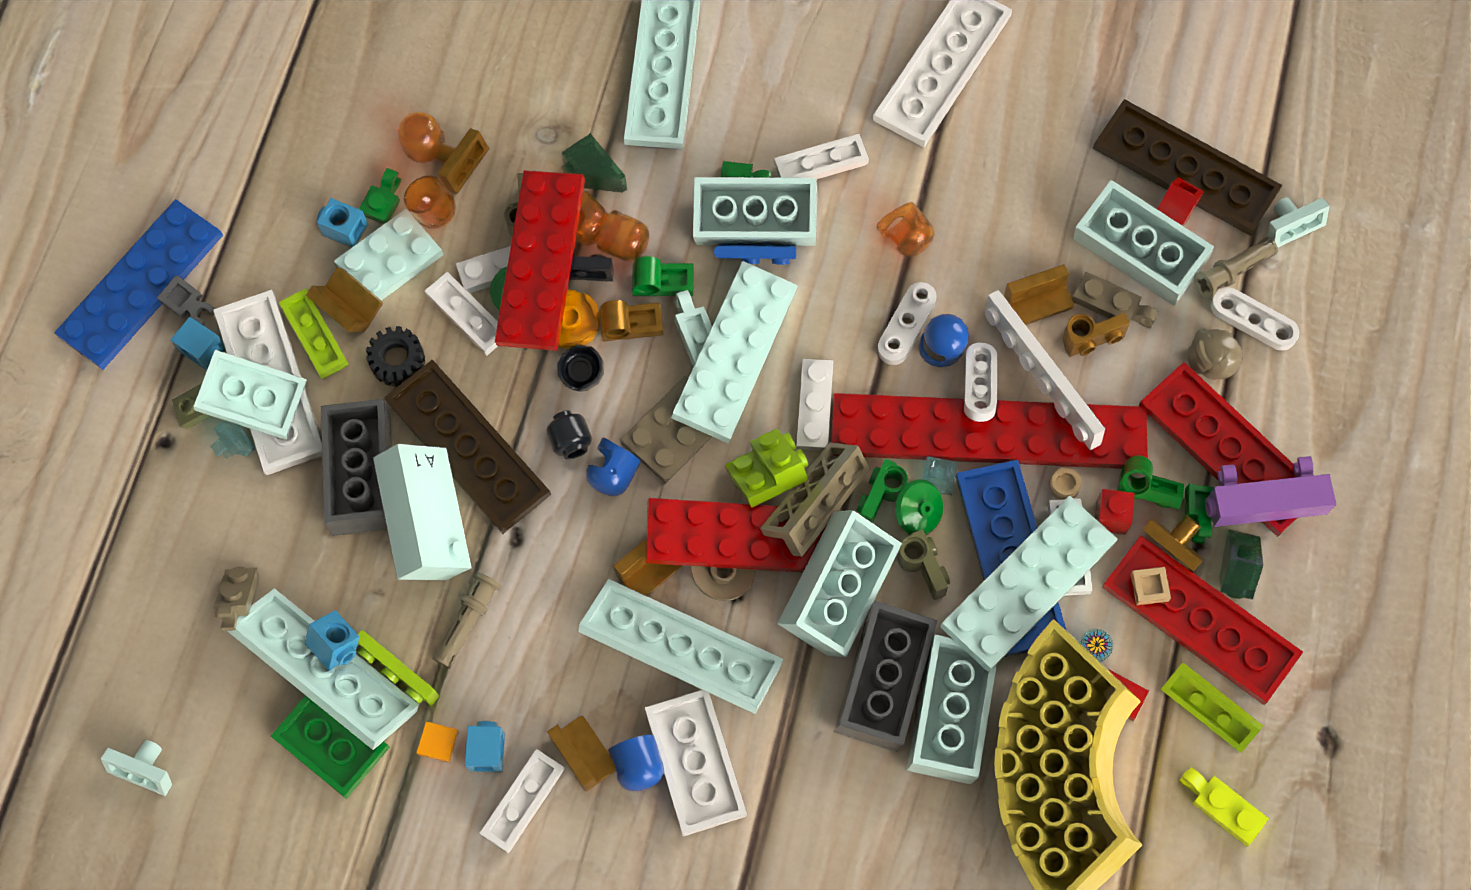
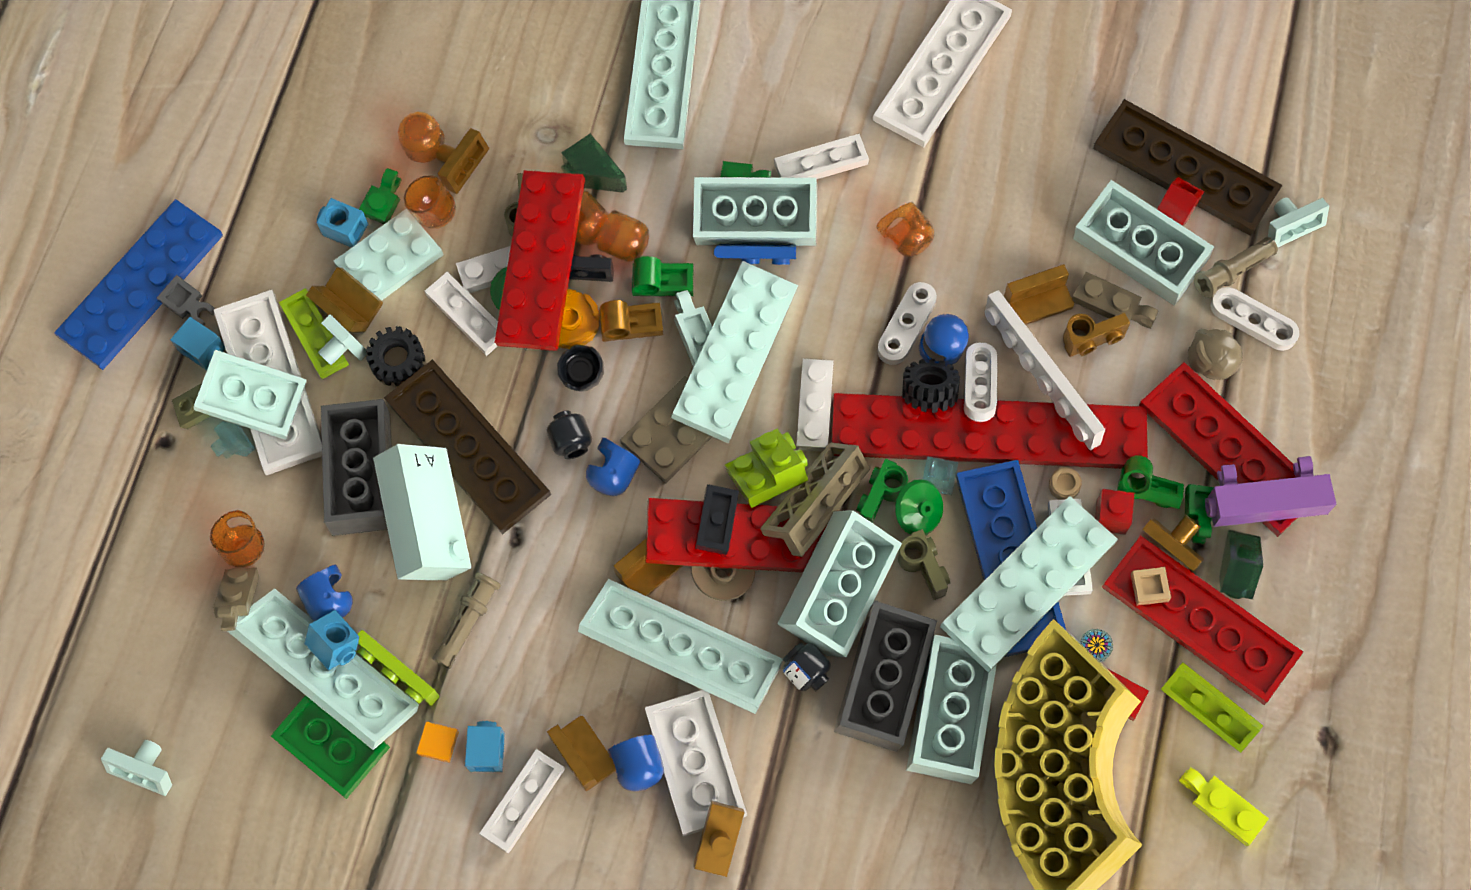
(227, 539): none -> clear orange helmet
(320, 597): none -> blue helmet
(340, 342): none -> light aqua tile
(717, 519): none -> black plate
(718, 838): none -> pearl gold tile
(806, 667): none -> black head
(930, 385): none -> black tyre

